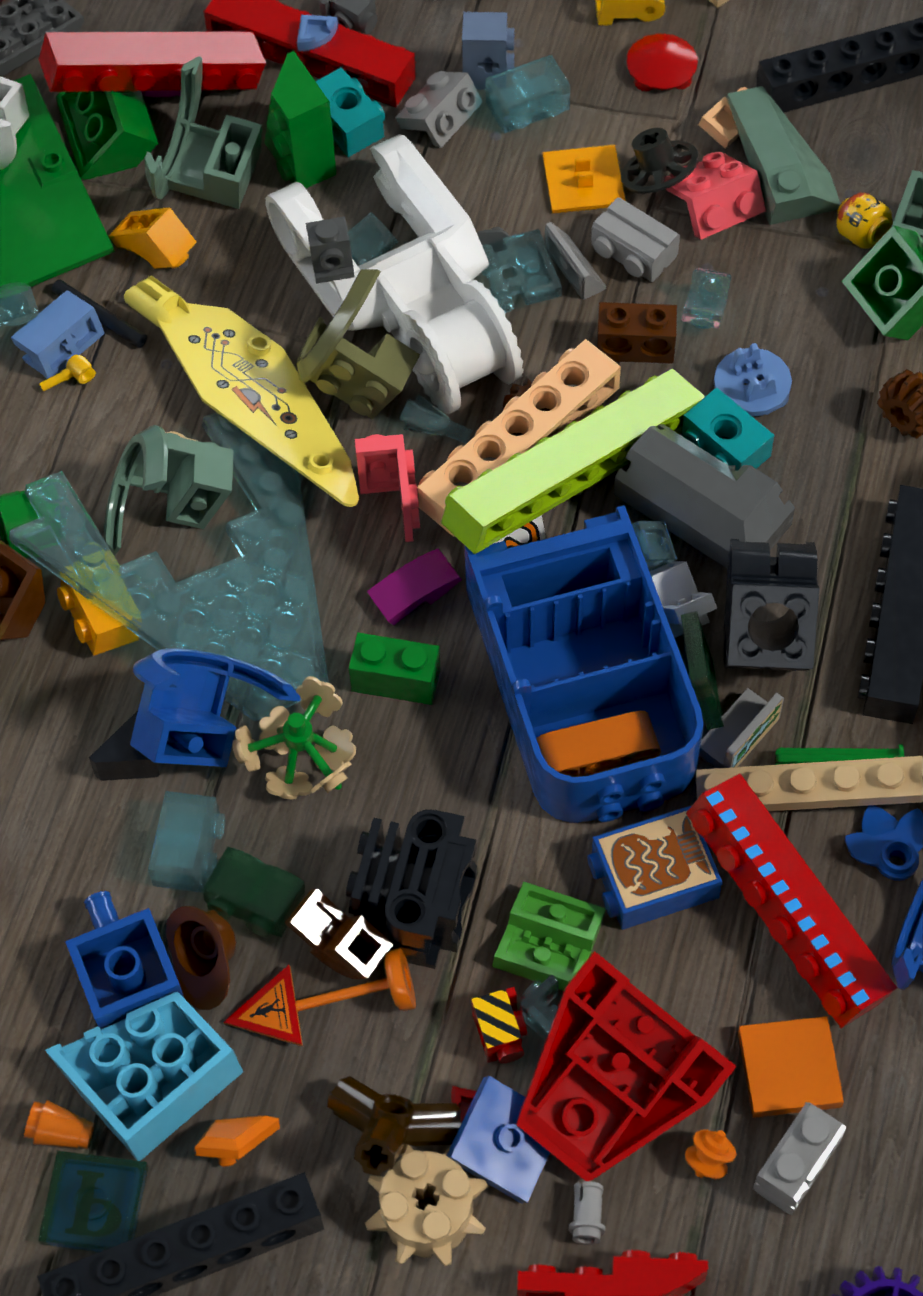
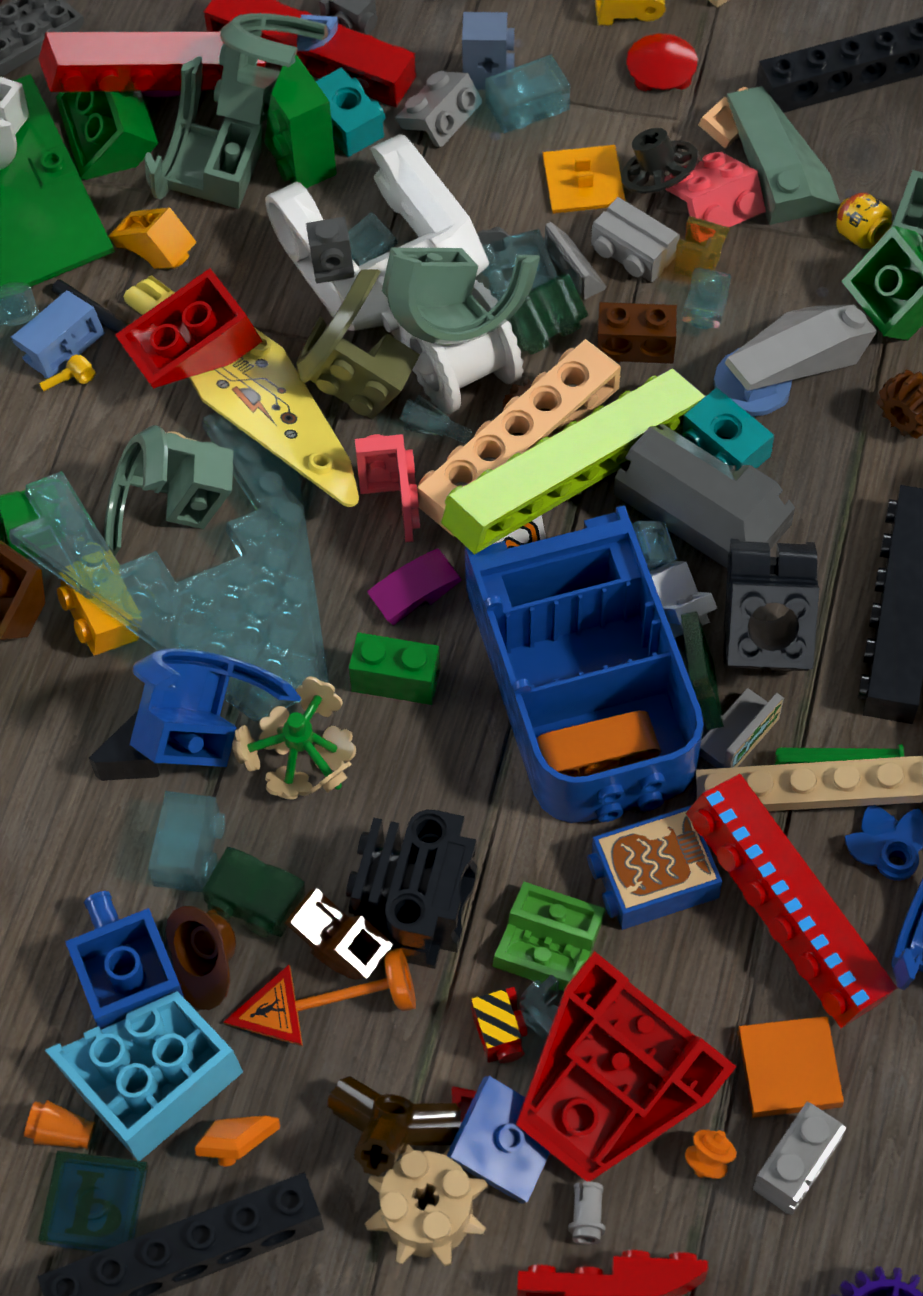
(189, 333): none -> red slope
(244, 86): none -> sand green piece
(434, 299): none -> sand green piece
(548, 311): none -> clear green brick
(701, 246): none -> clear yellow window
(803, 345): none -> light grey wedge

